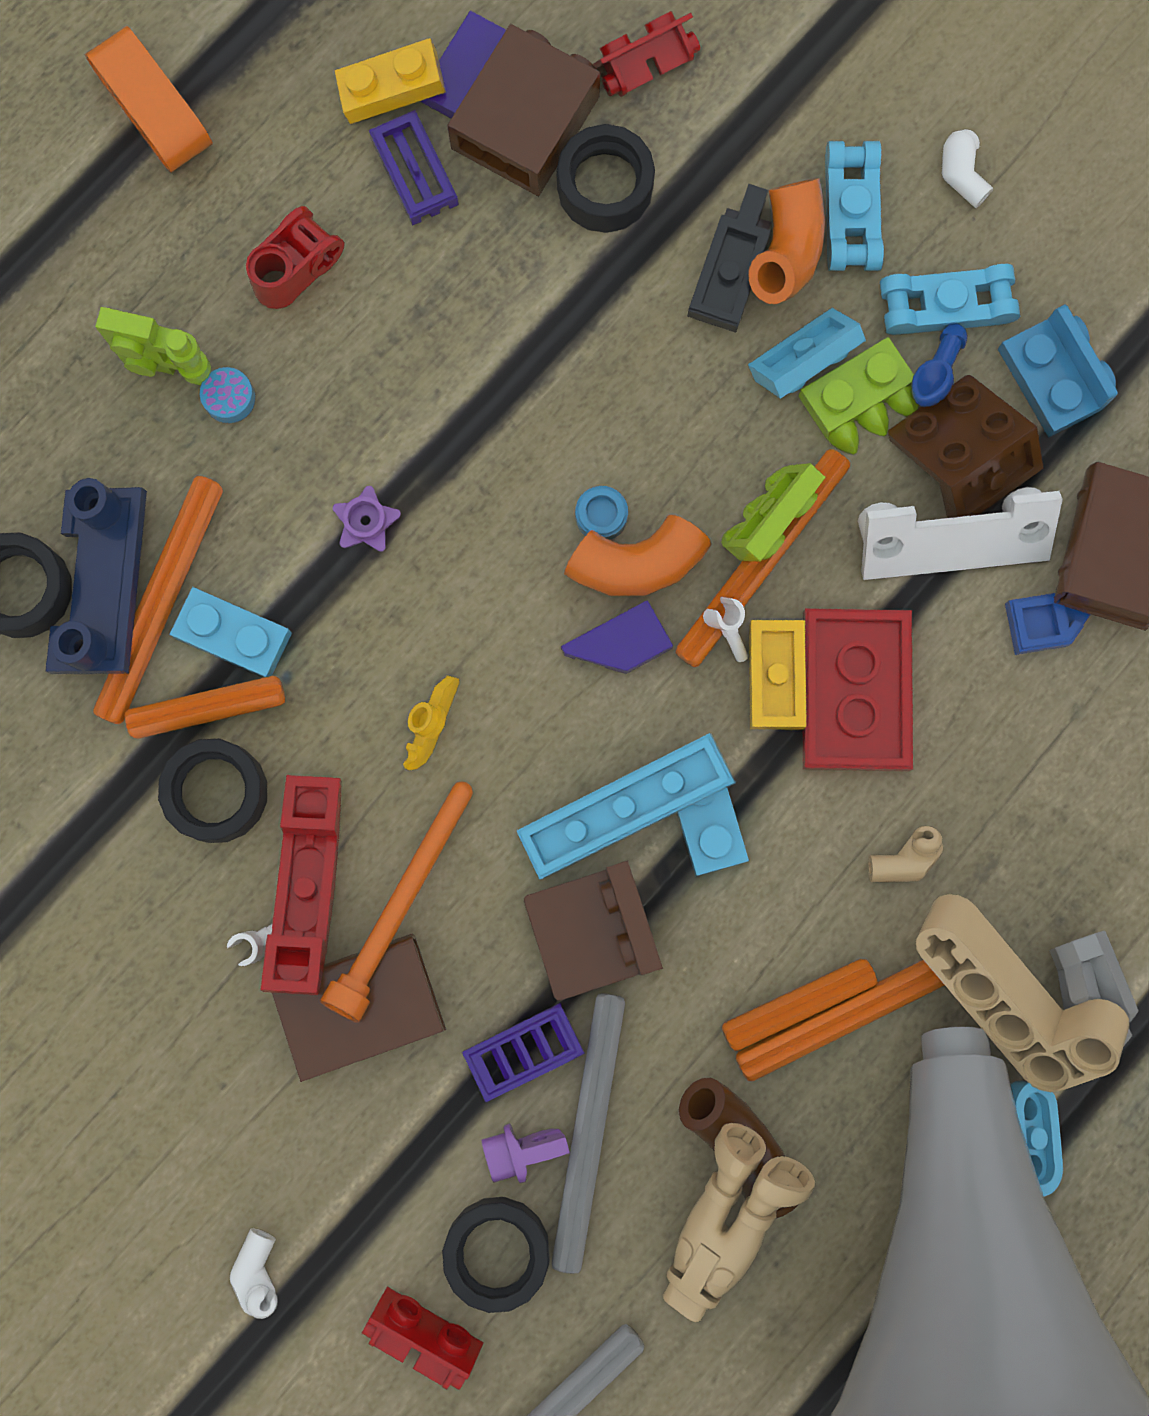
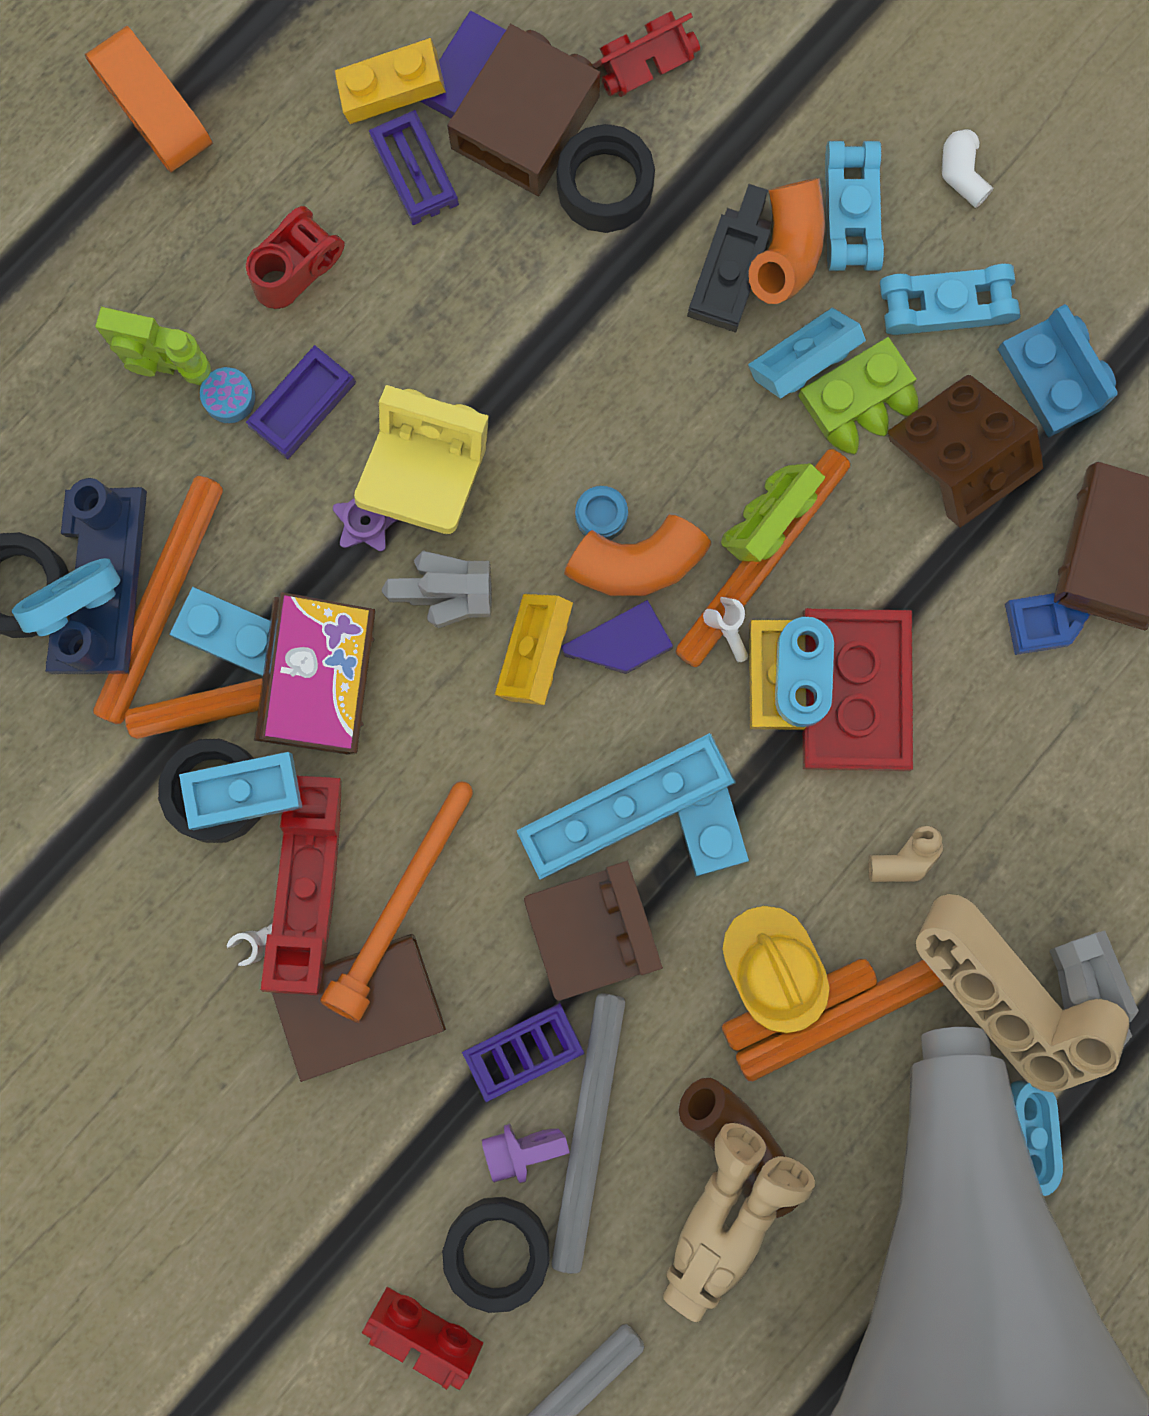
(49, 607): none -> medium azure plate
(240, 791): none -> medium azure plate
(250, 1277): white arm -> none
(301, 402): none -> dark purple tile
(315, 674): none -> piece
(422, 460): none -> light yellow bracket
(428, 721): yellow piece -> none
(451, 585): none -> light grey rock
(534, 648): none -> yellow plate
(776, 969): none -> yellow piece
(804, 670): none -> medium azure plate
(905, 547): white brick -> none
(935, 377): blue piece -> none

